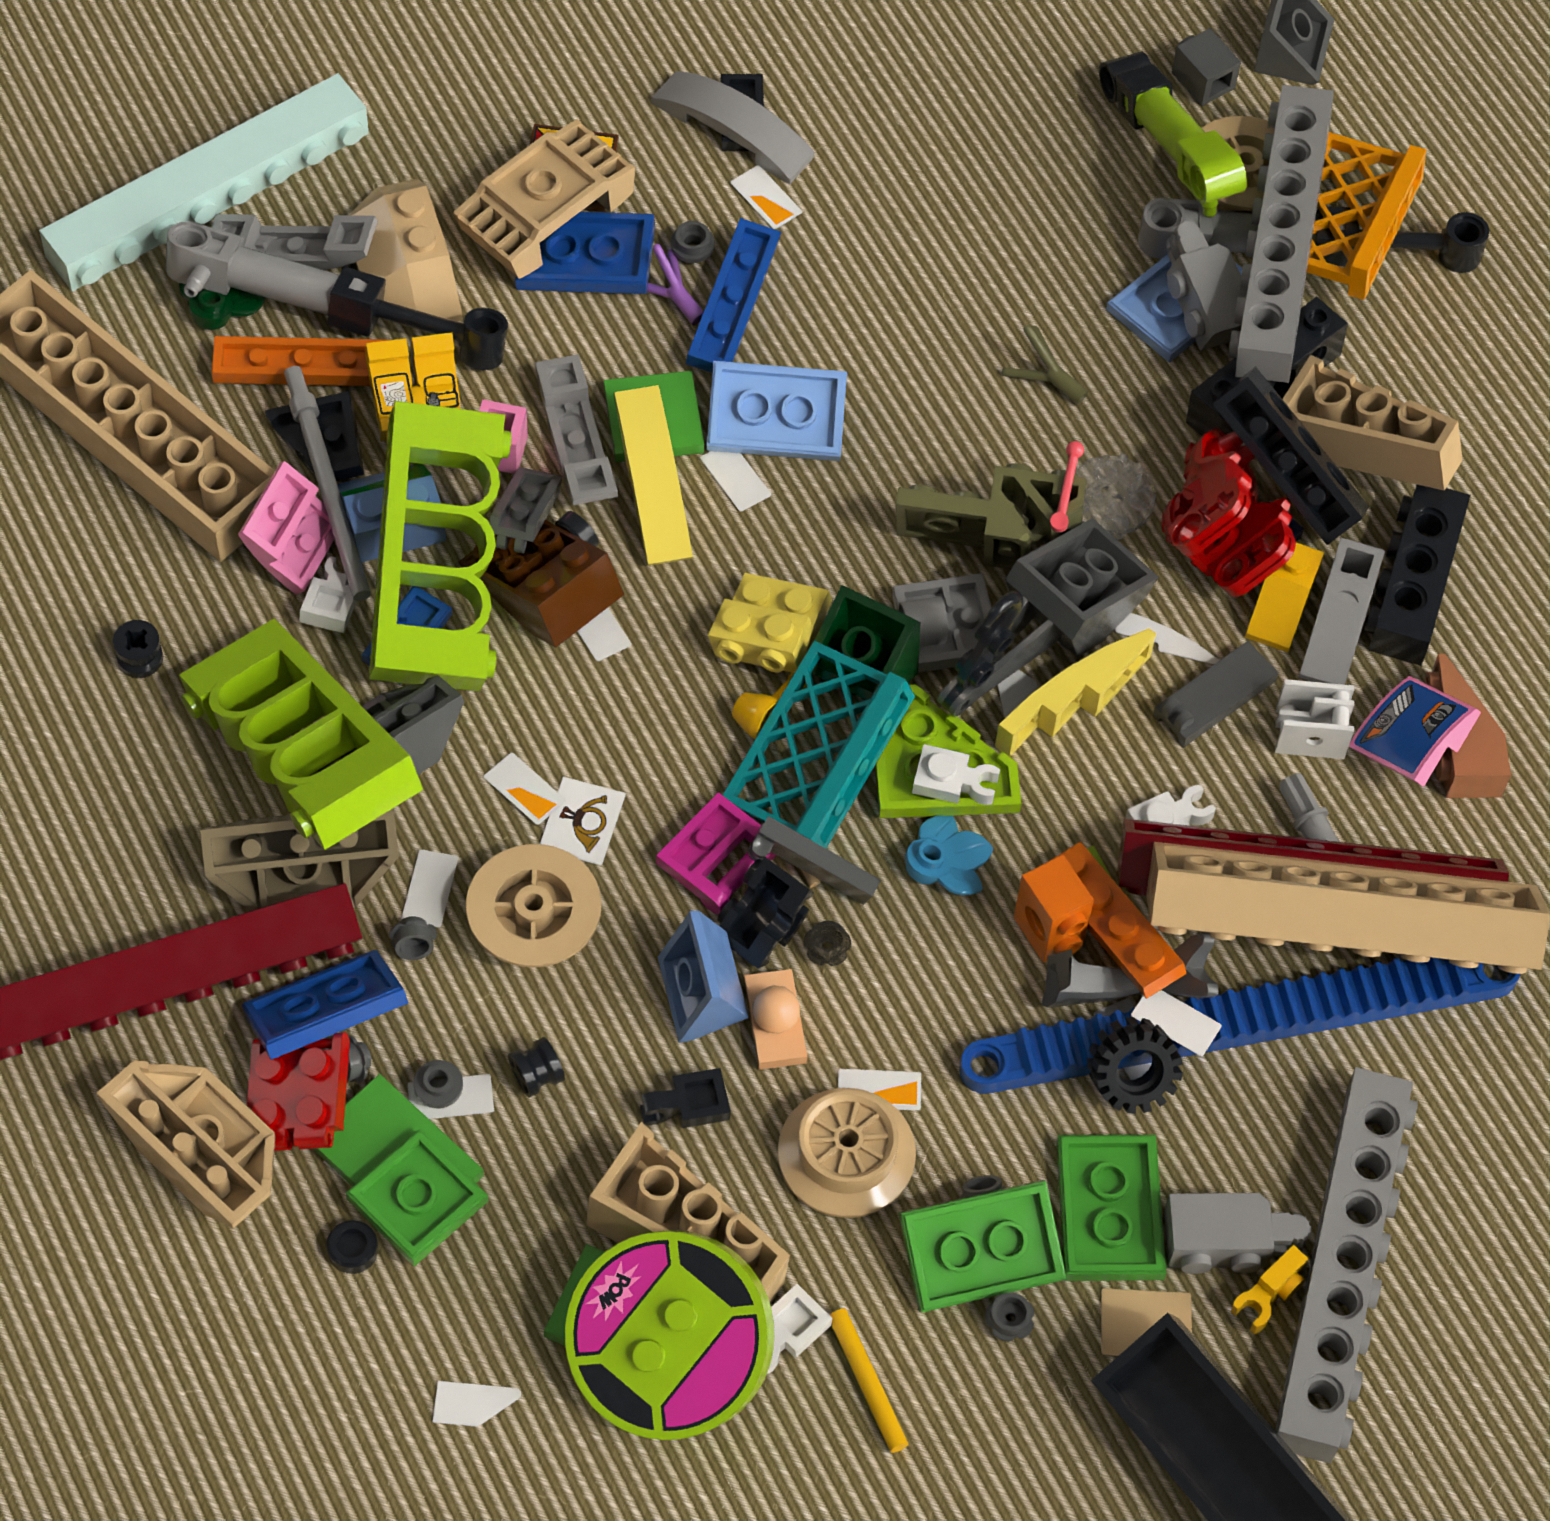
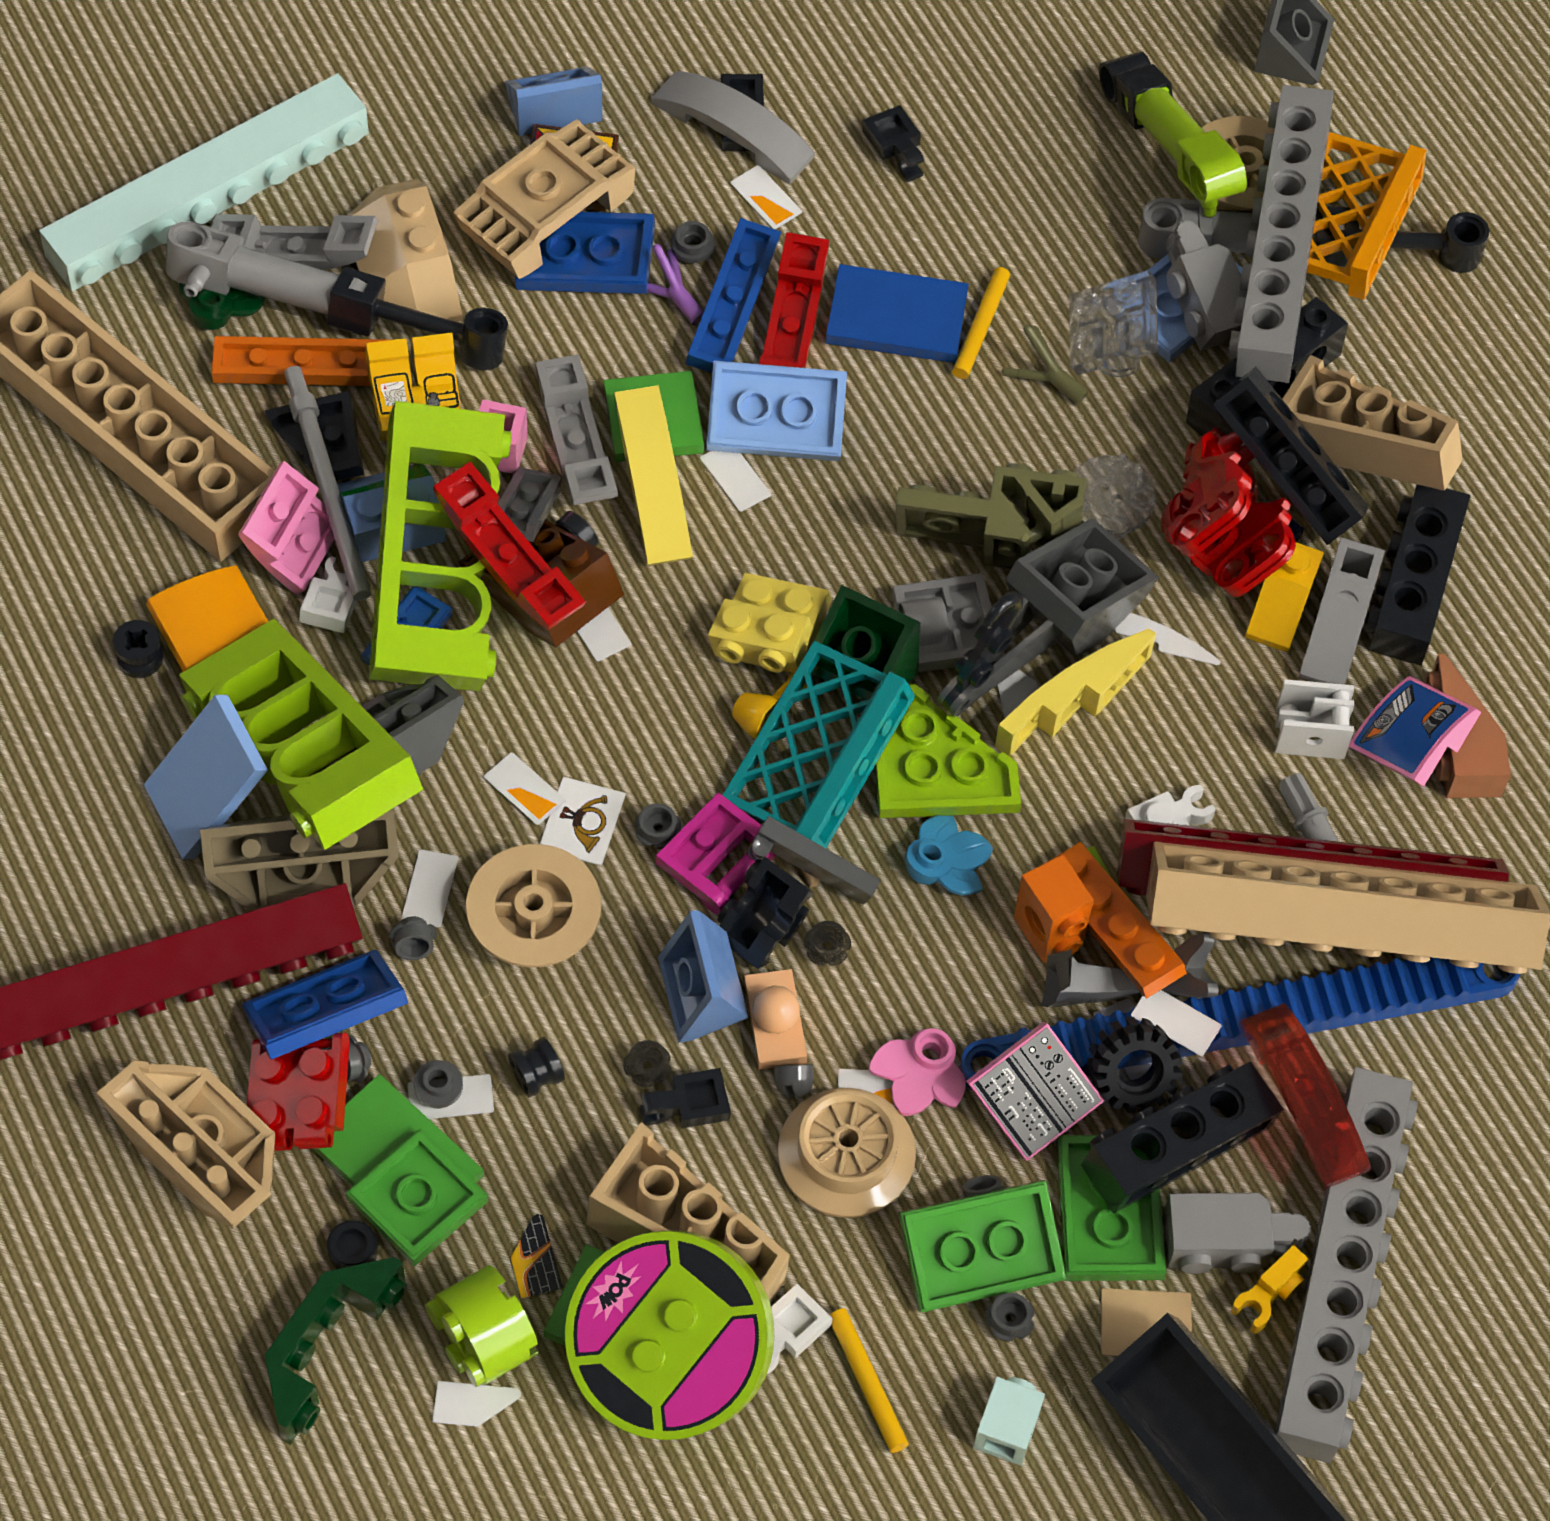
(205, 614): none -> light orange slope
(205, 775): none -> light blue tile
(364, 1286): none -> dark green slope
(484, 1326): none -> lime brick
(504, 549): none -> red slope
(535, 1261): none -> sticker
(556, 98): none -> medium blue slope
(647, 1052): none -> clear smoke plate
(657, 815): none -> dark grey plate
(794, 1079): none -> dark grey hinge
(795, 301): none -> red slope
(897, 136): none -> black plate
(897, 313): none -> blue tile
(916, 1077): none -> bright pink plate
(946, 774): white plate -> none
(981, 323): none -> yellow bar
(1009, 1419): none -> light aqua brick
(1035, 1091): none -> light grey tile
(1059, 520): coral hinge -> none
(1114, 325): none -> clear plate
(1126, 1178): none -> black brick
(1205, 66): dark grey brick -> none
(1216, 693): dark grey hinge -> none
(1308, 1093): none -> clear red slope

